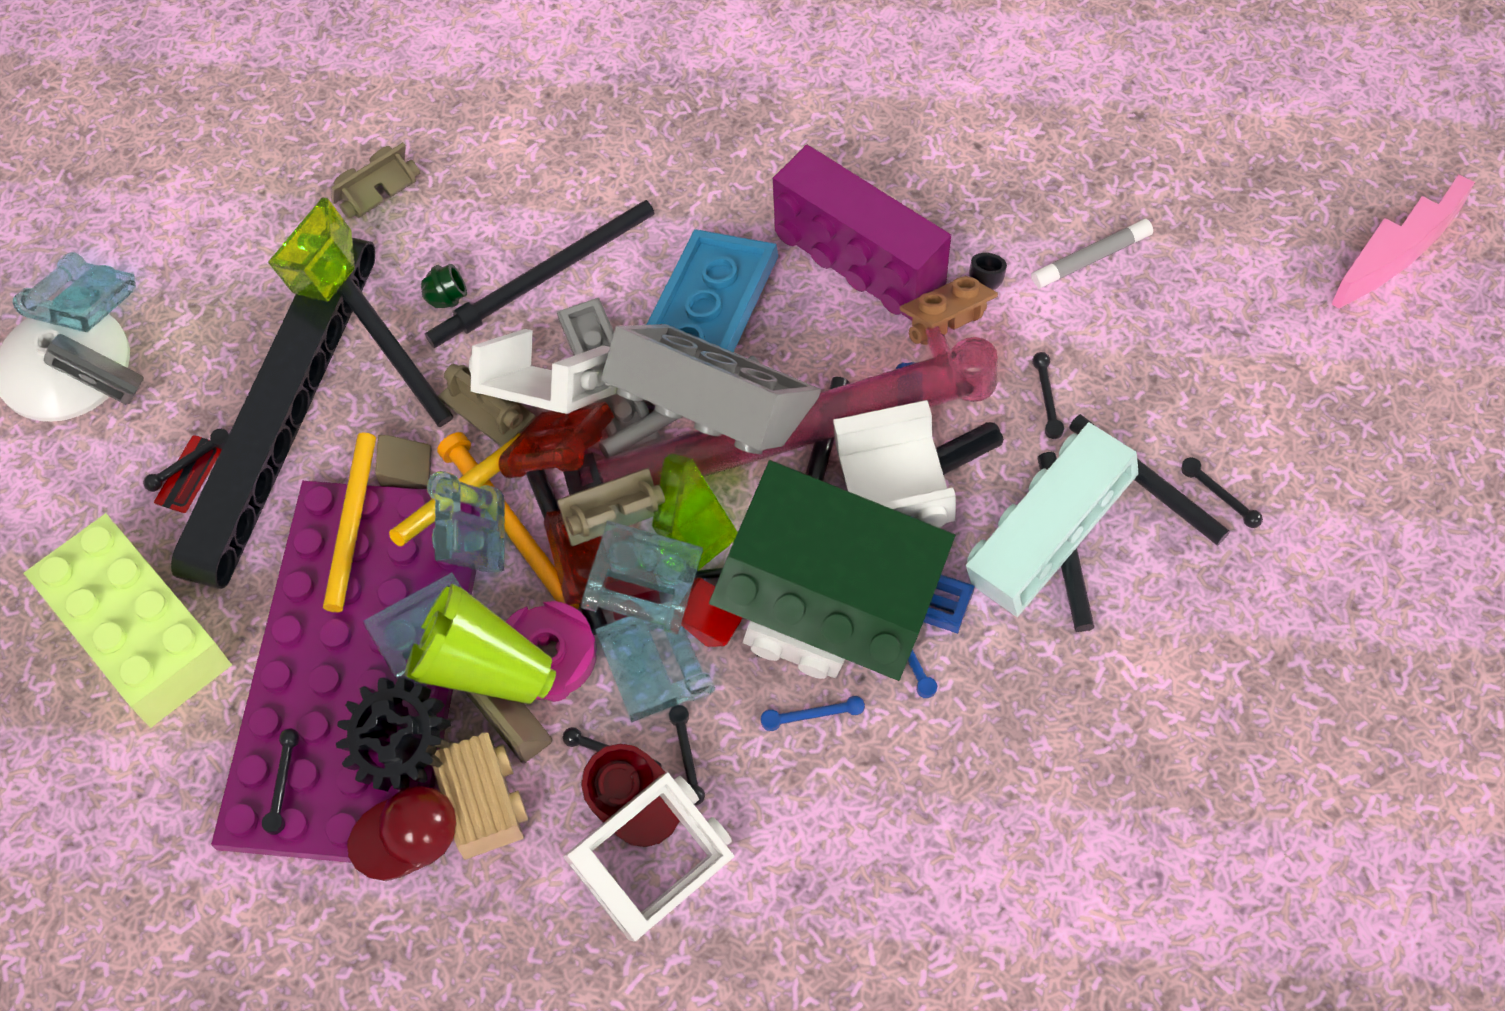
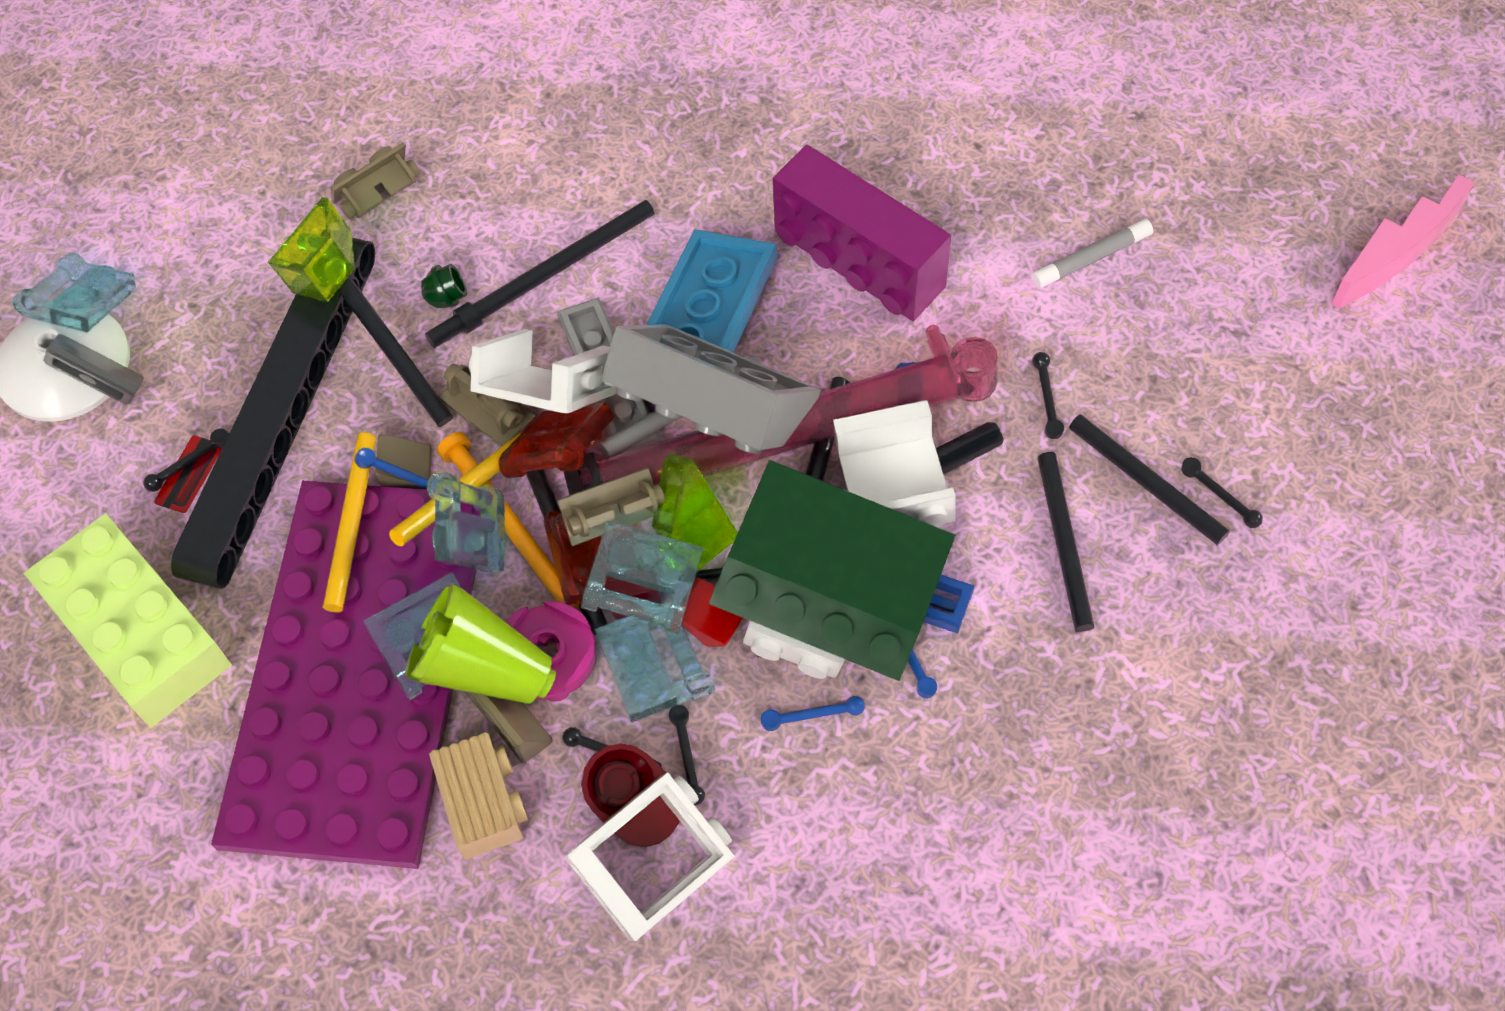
(273, 822): black hinge -> none
(366, 458): none -> blue hinge
(402, 834): dark red cap -> none
(408, 748): black gear -> none
(947, 307): medium nougat hinge -> none
(988, 269): black hinge -> none
(1052, 518): light aqua brick -> none

